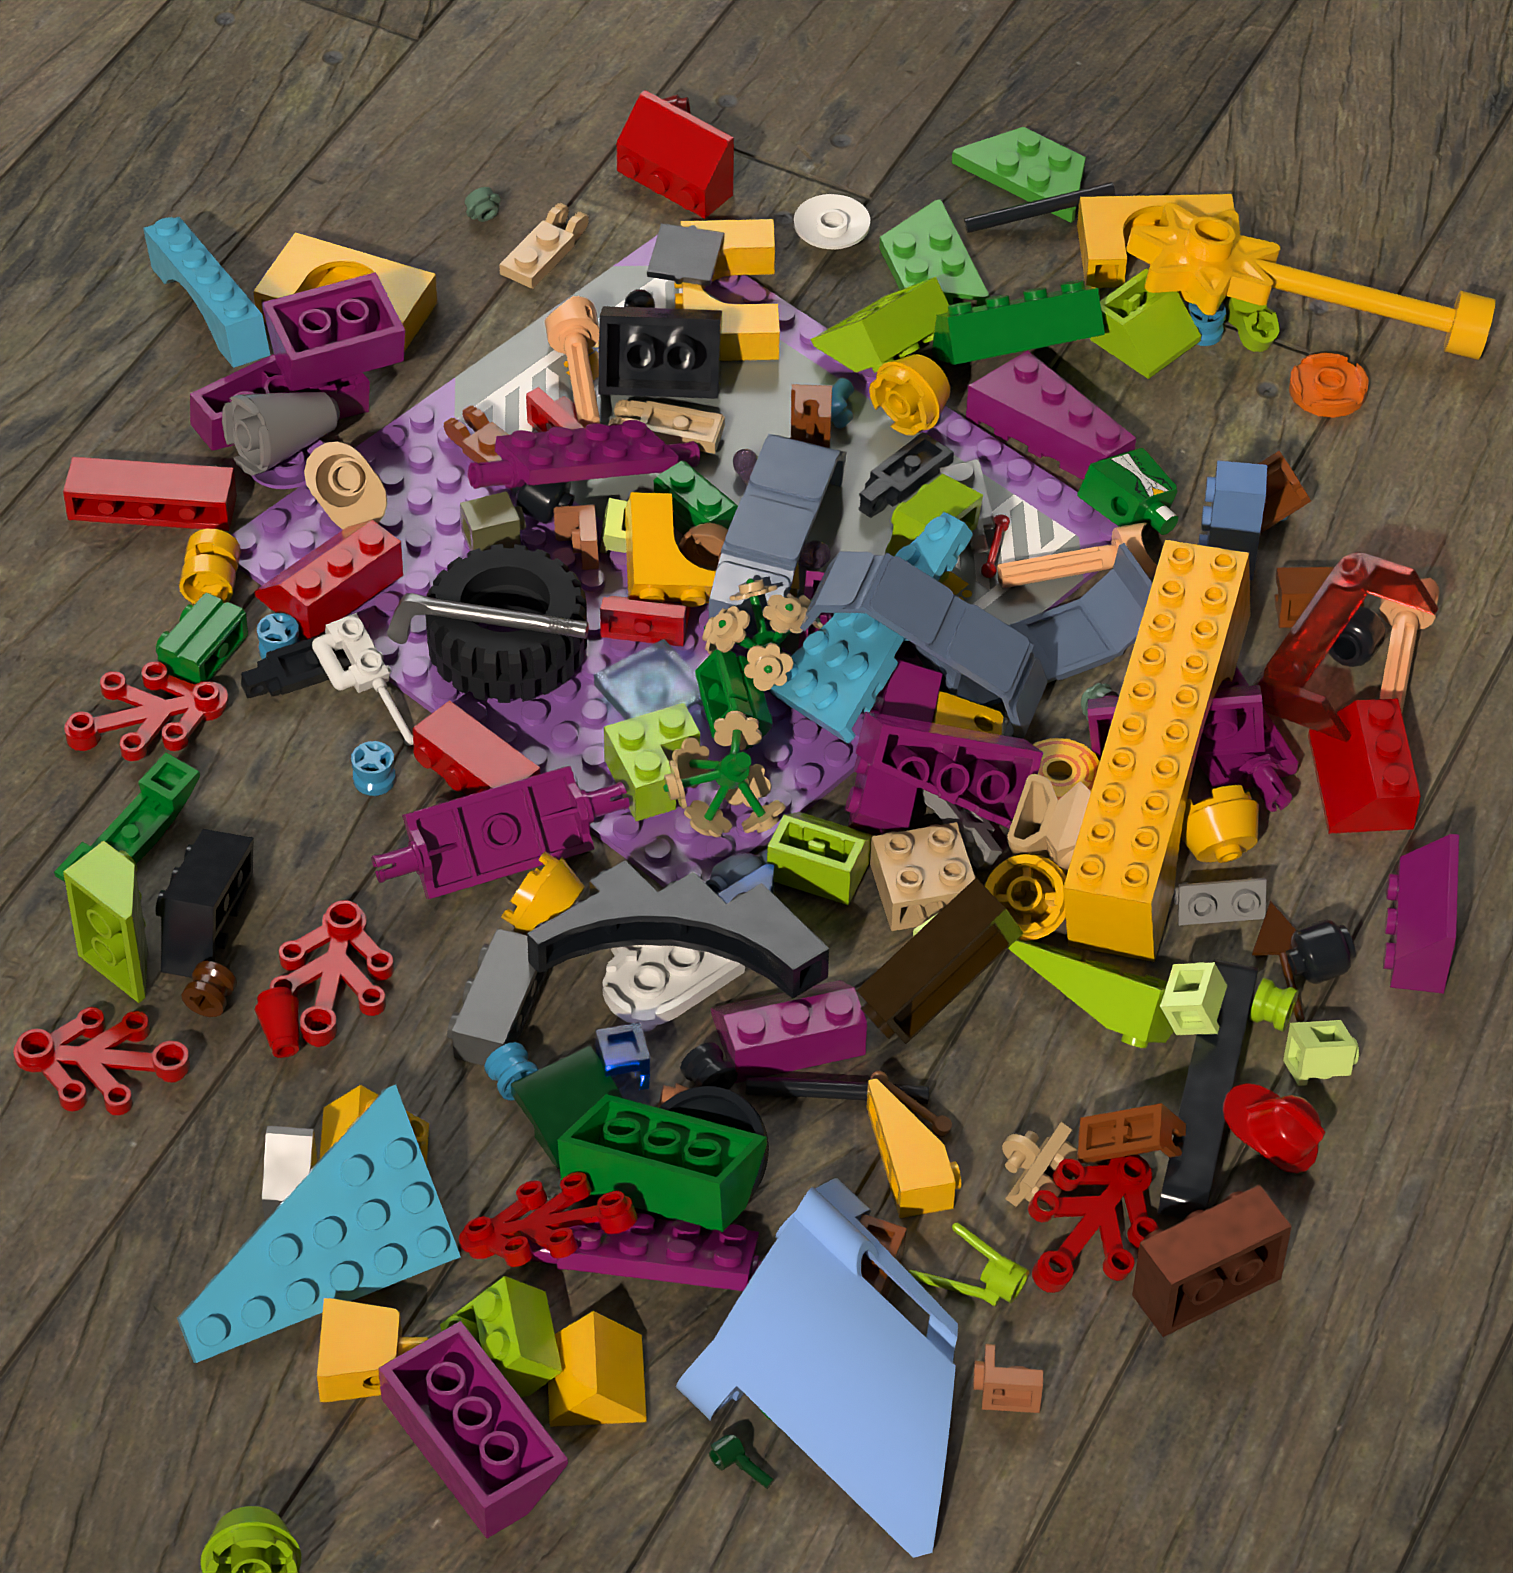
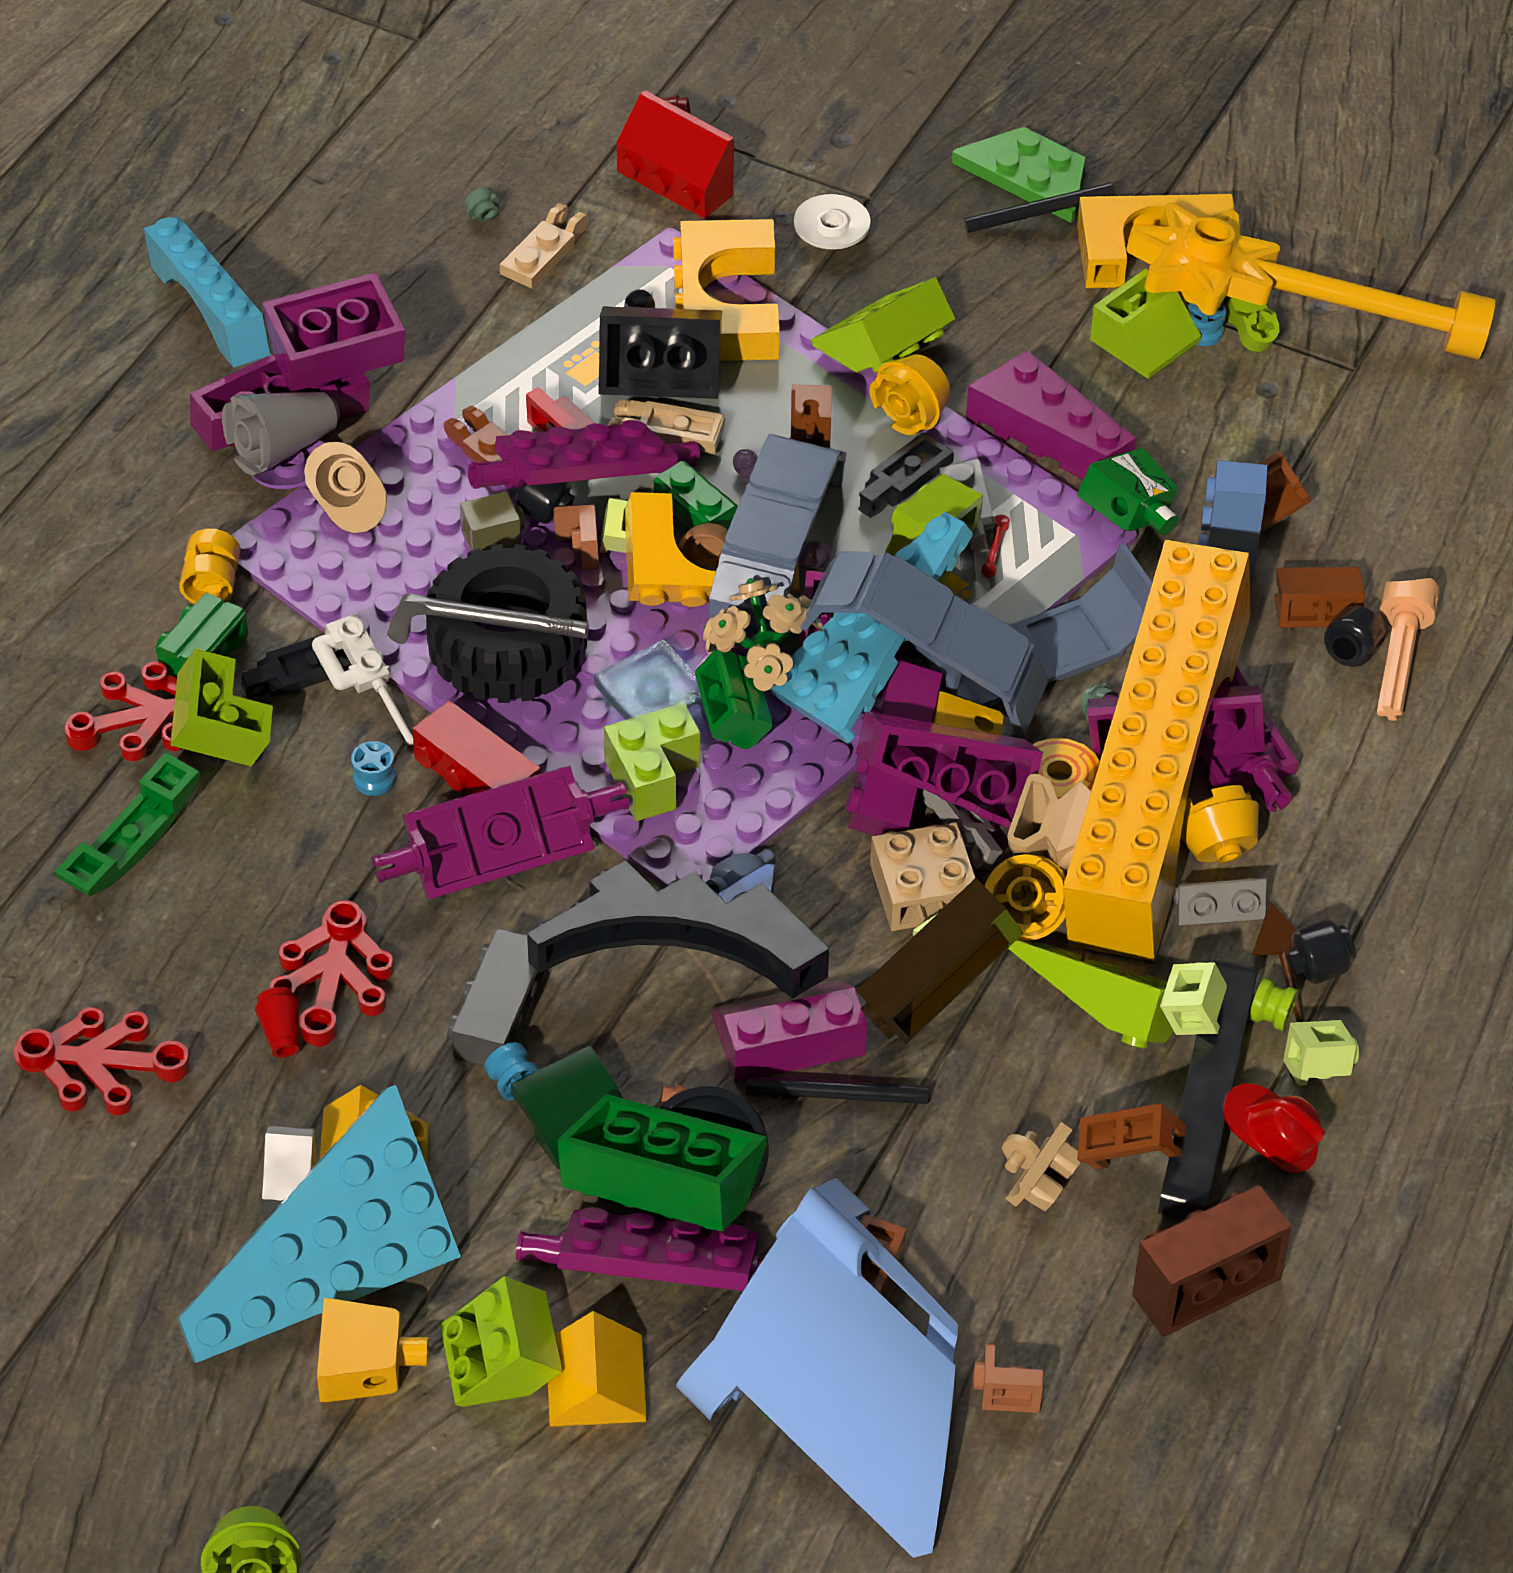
(109, 917): lime slope -> none
(150, 493): brick -> none
(201, 897): black wedge -> none
(209, 988): reddish brown wheel -> none
(212, 718): none -> lime brick
(276, 632): dark azure wheel -> none
(315, 263): yellow arch -> none
(335, 577): red slope -> none
(472, 1428): magenta slope -> none
(544, 894): yellow cone -> none
(547, 1224): red plant -> none
(574, 333): light nougat piece -> none
(624, 1051): clear blue panel -> none
(644, 620): red panel -> none
(662, 981): white plate -> none
(685, 254): piece -> none
(707, 1067): black wheel -> none
(730, 1451): dark green hand -> none
(734, 774): tan plant -> none
(819, 856): lime slope -> none
(840, 393): dark azure arm -> none
(912, 1156): yellow slope -> none
(930, 248): bright green wing -> none
(941, 1125): medium nougat hinge -> none
(1002, 1275): lime plant -> none
(1017, 324): green slope -> none
(1078, 561): light nougat piece -> none
(1097, 1213): red plant -> none
(1320, 627): clear red windscreen -> none
(1328, 385): orange tile -> none
(1372, 776): red slope -> none
(1423, 916): magenta slope -> none

